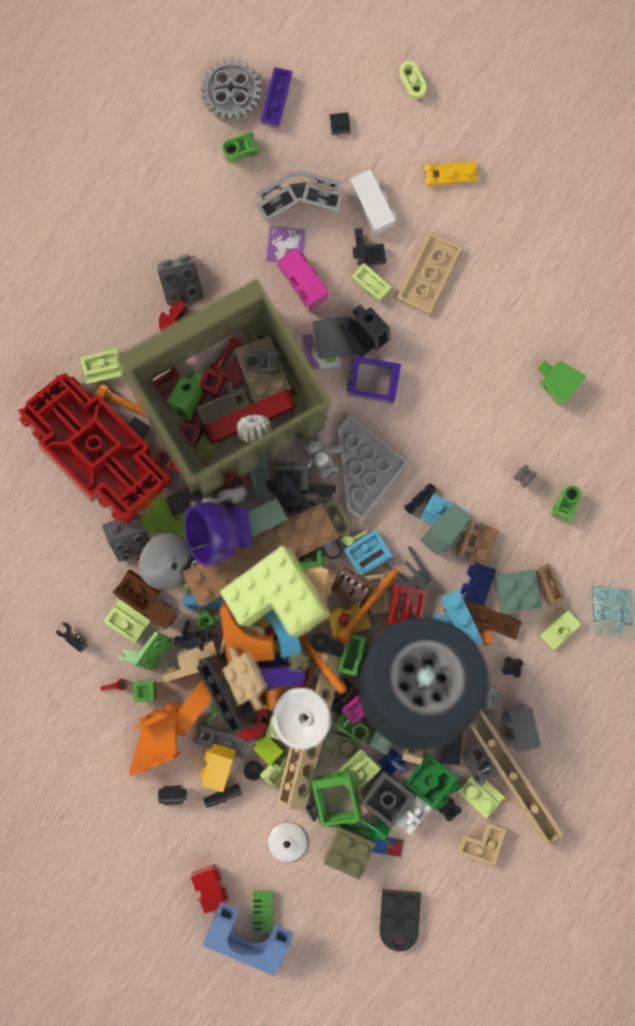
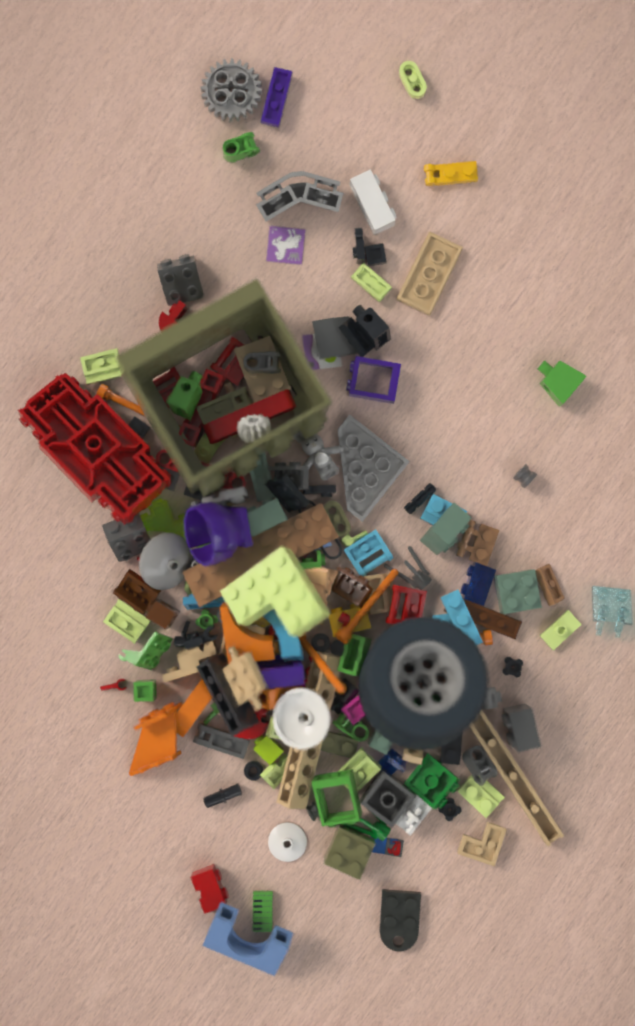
(76, 641): black plate -> none
(172, 795): black brick -> none
(178, 502): black plate -> none
(218, 767): yellow brick -> none
(299, 662): olive plate -> none
(303, 279): dark pink wedge -> none
(339, 123): black plate -> none
(425, 677): light aqua plate -> none
(566, 505): bright green piece -> none

